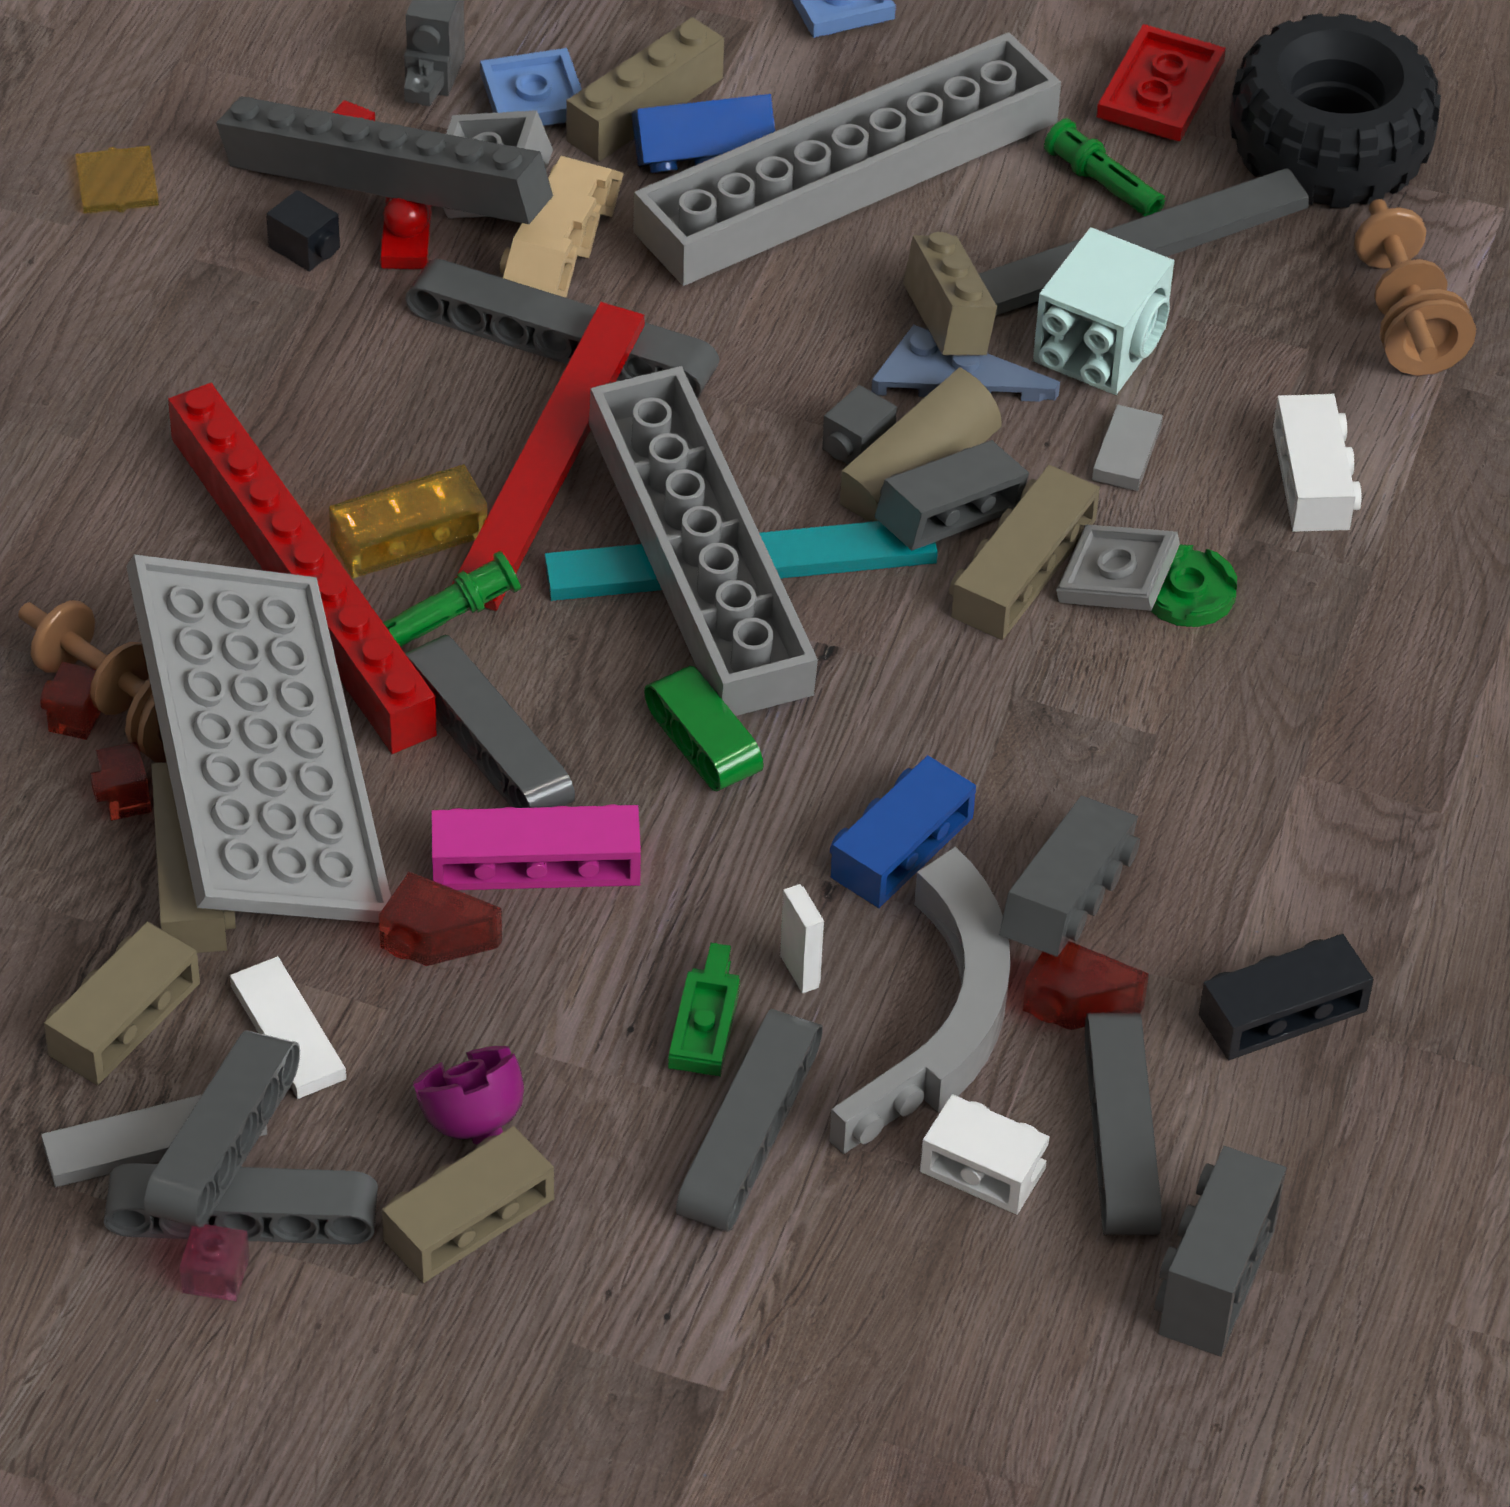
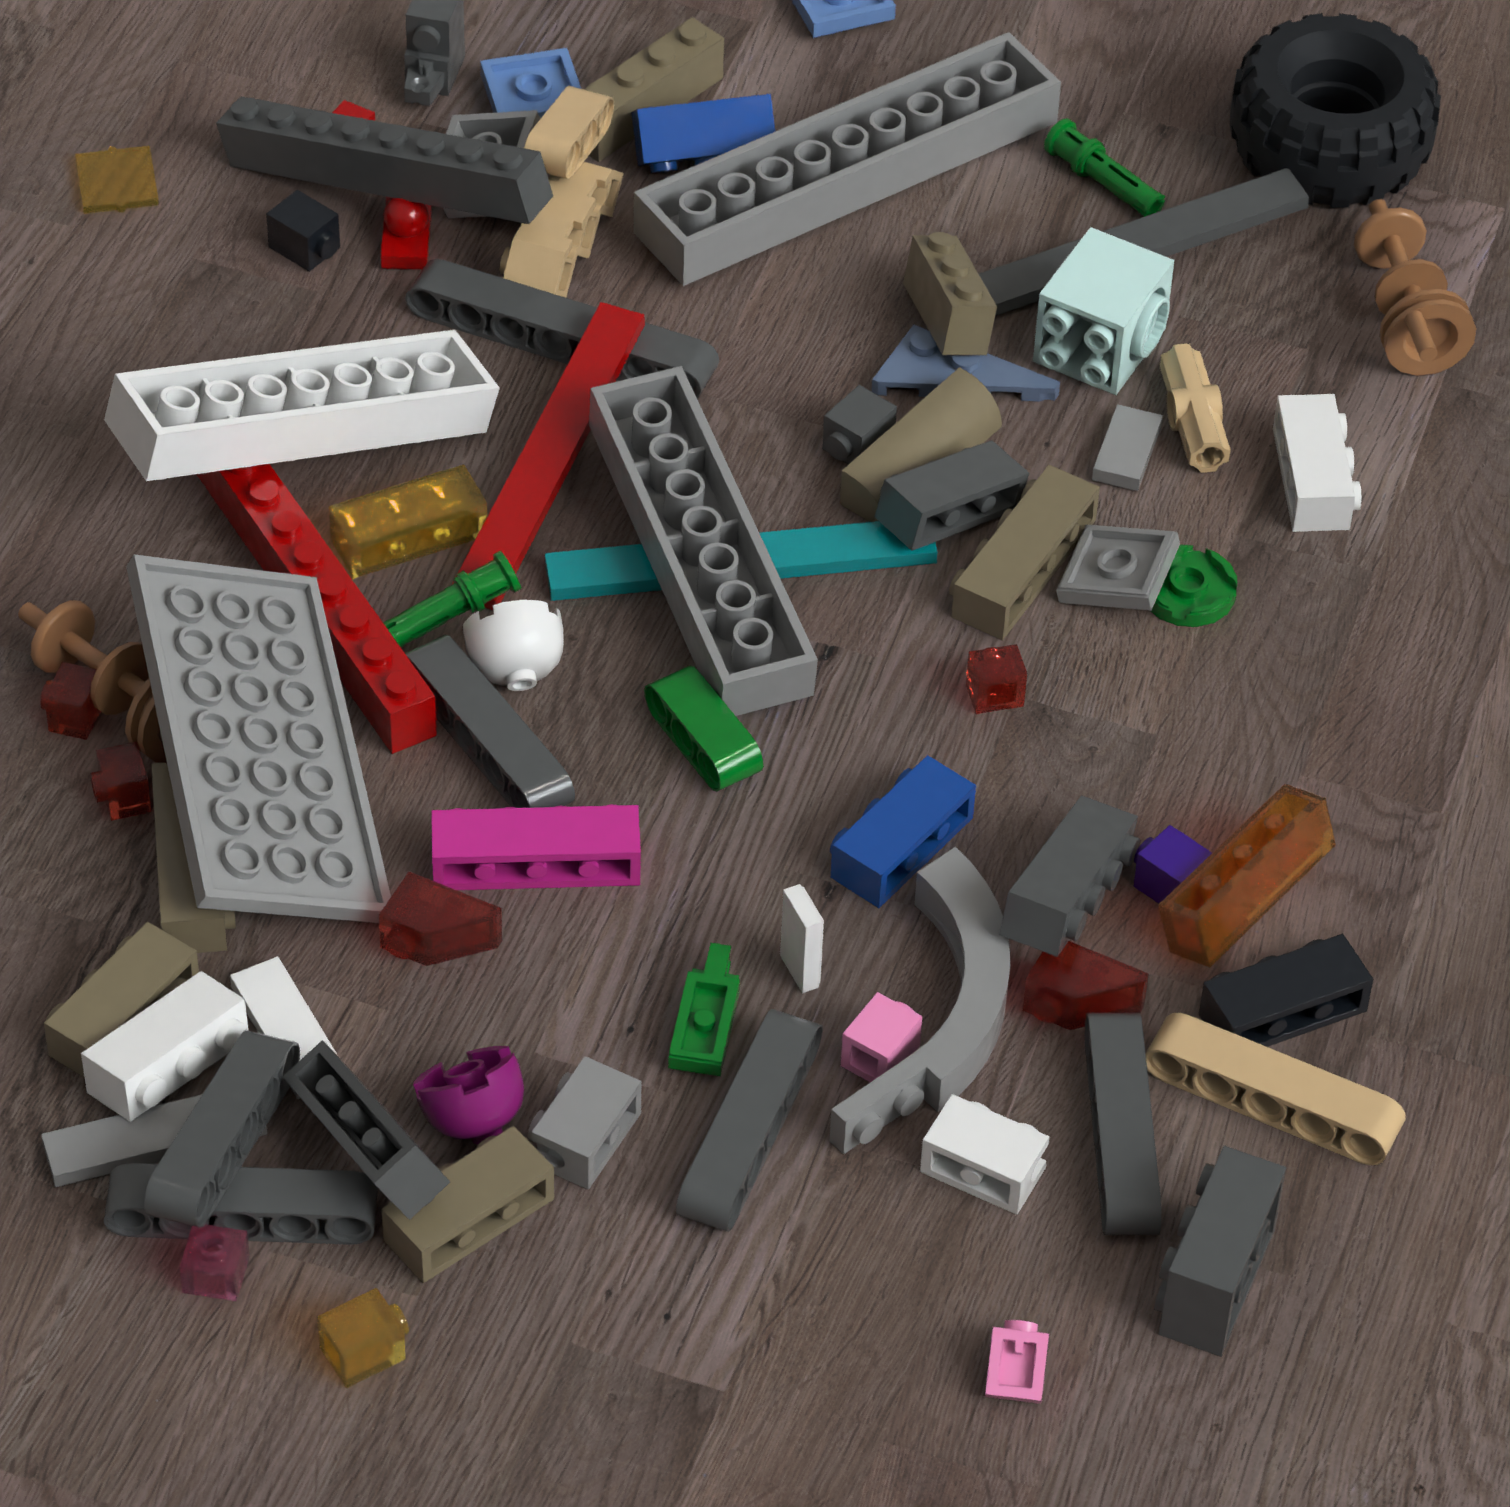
(164, 1046): none -> white brick
(299, 404): none -> white brick
(363, 1336): none -> clear yellow brick
(366, 1130): none -> dark grey brick
(515, 643): none -> white cylinder
(571, 130): none -> tan beam
(586, 1120): none -> light grey brick
(880, 1037): none -> bright pink brick
(996, 678): none -> clear red plate
(1017, 1362): none -> bright pink bracket
(1161, 82): red plate -> none
(1166, 862): none -> dark purple brick
(1194, 408): none -> tan piece
(1247, 875): none -> clear orange brick
(1275, 1088): none -> tan beam

